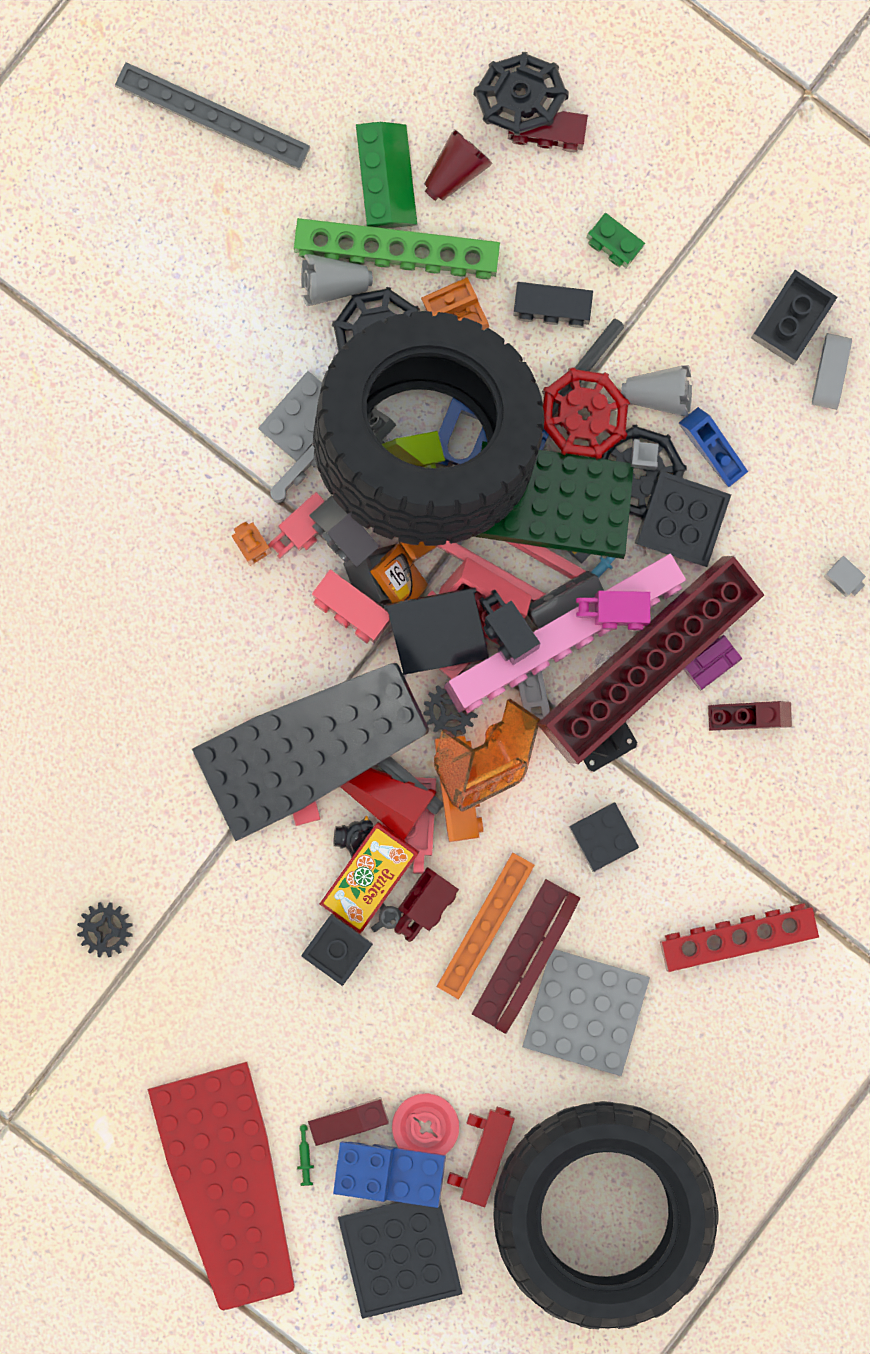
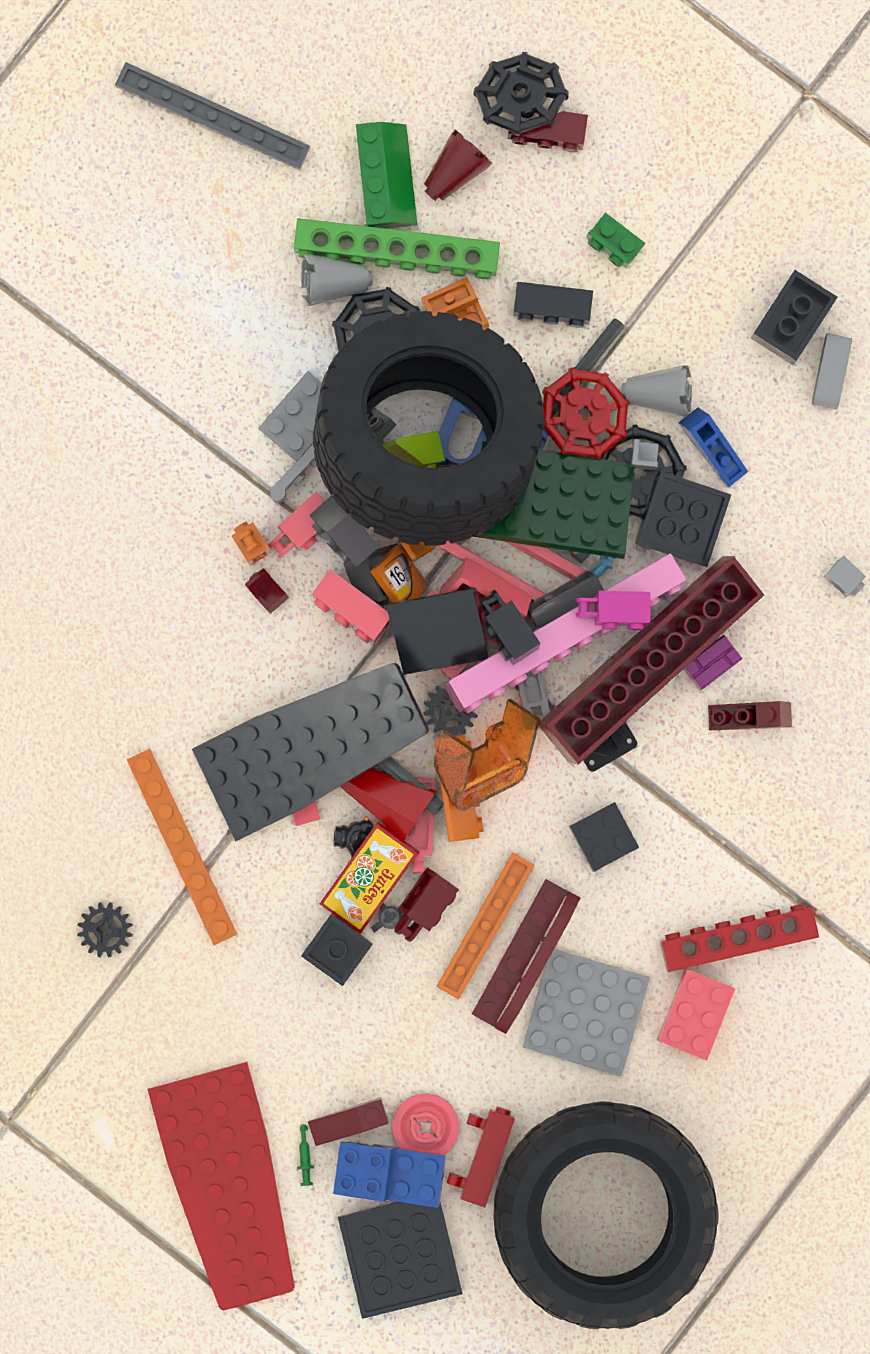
(182, 847): none -> orange plate
(266, 590): none -> dark red bracket
(695, 1014): none -> coral brick

